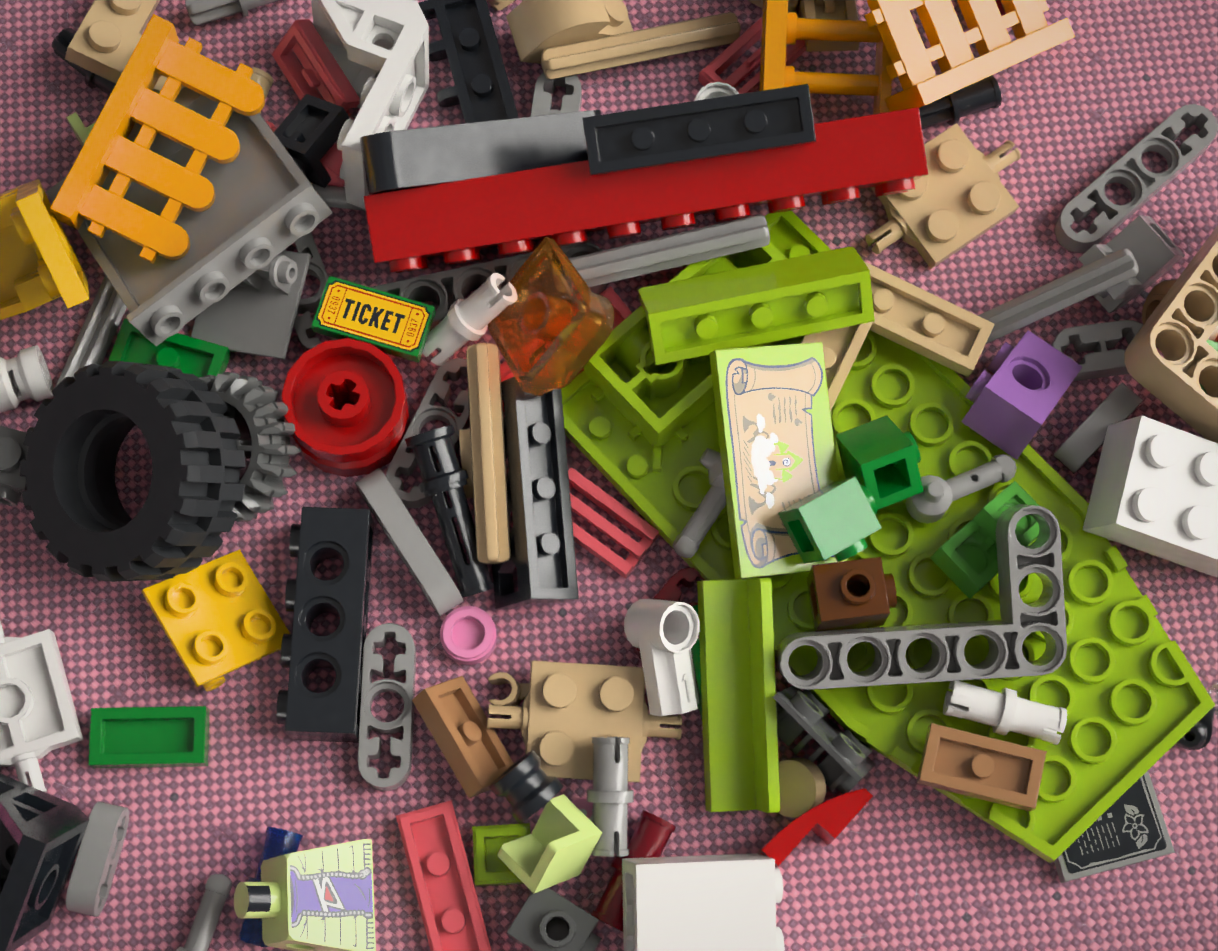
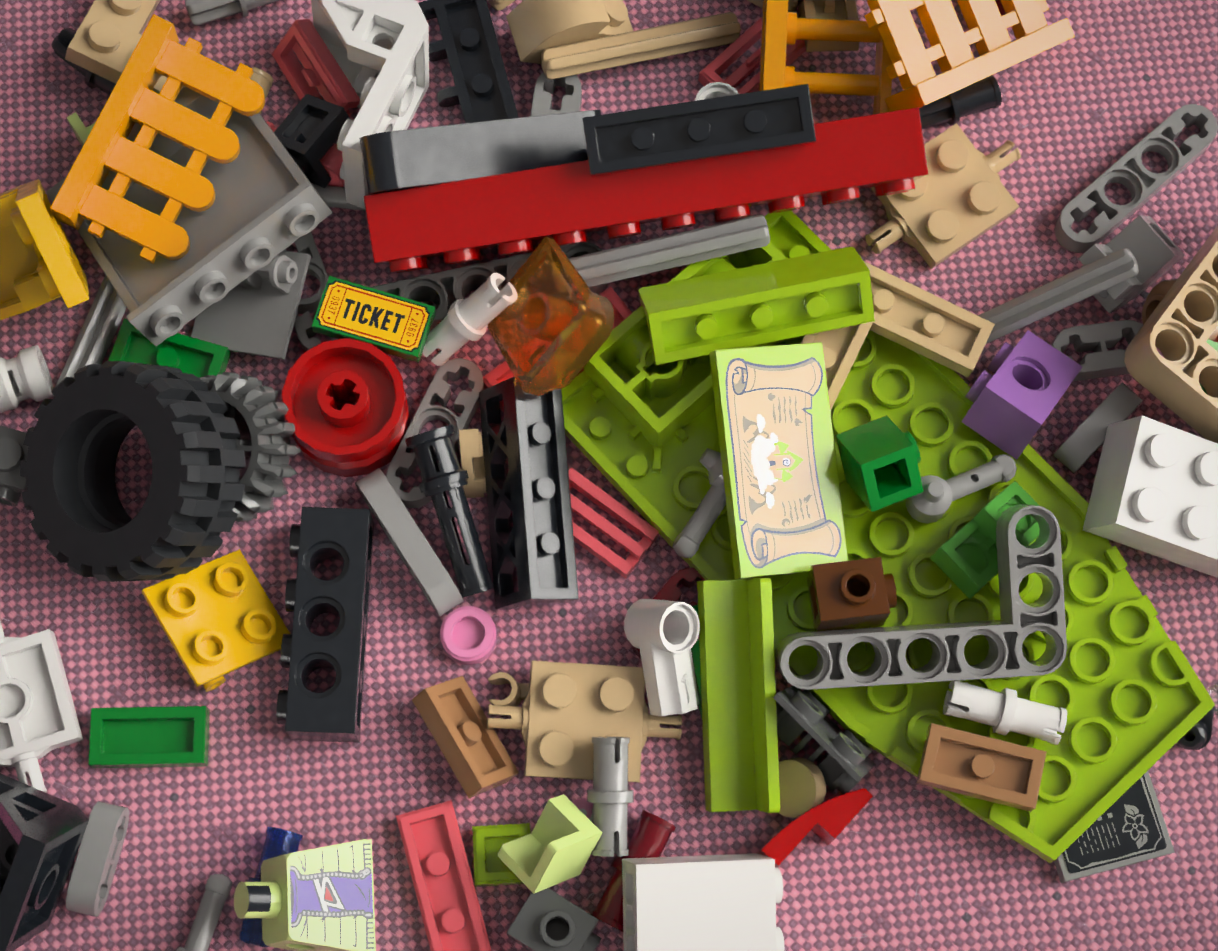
(374, 664): light grey beam -> none
(488, 453): tan axle -> none
(526, 786): black wheel -> none
(832, 521): brick -> none

